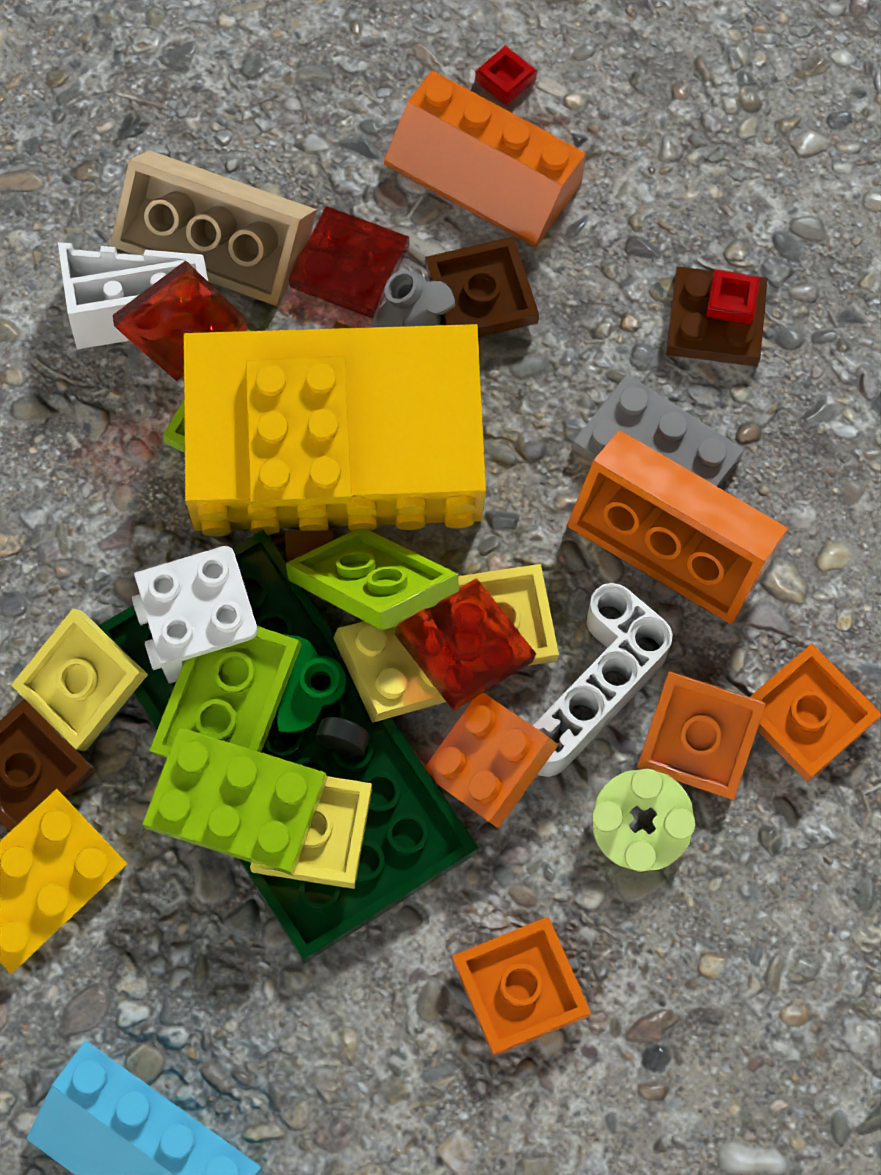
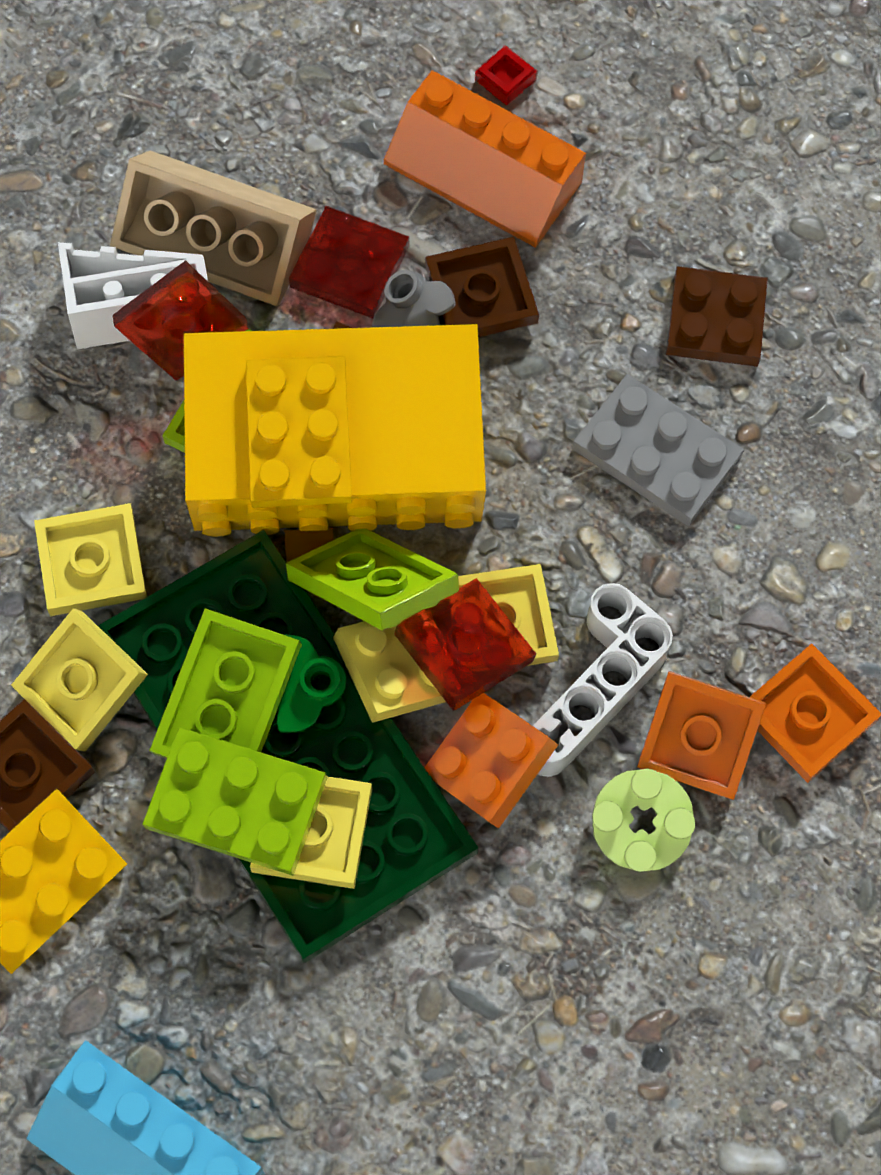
(90, 559): none -> light yellow plate
(193, 608): white bracket -> none
(342, 736): pearl dark grey tile -> none
(521, 986): orange plate -> none
(675, 526): orange slope -> none
(733, 296): red tile -> none

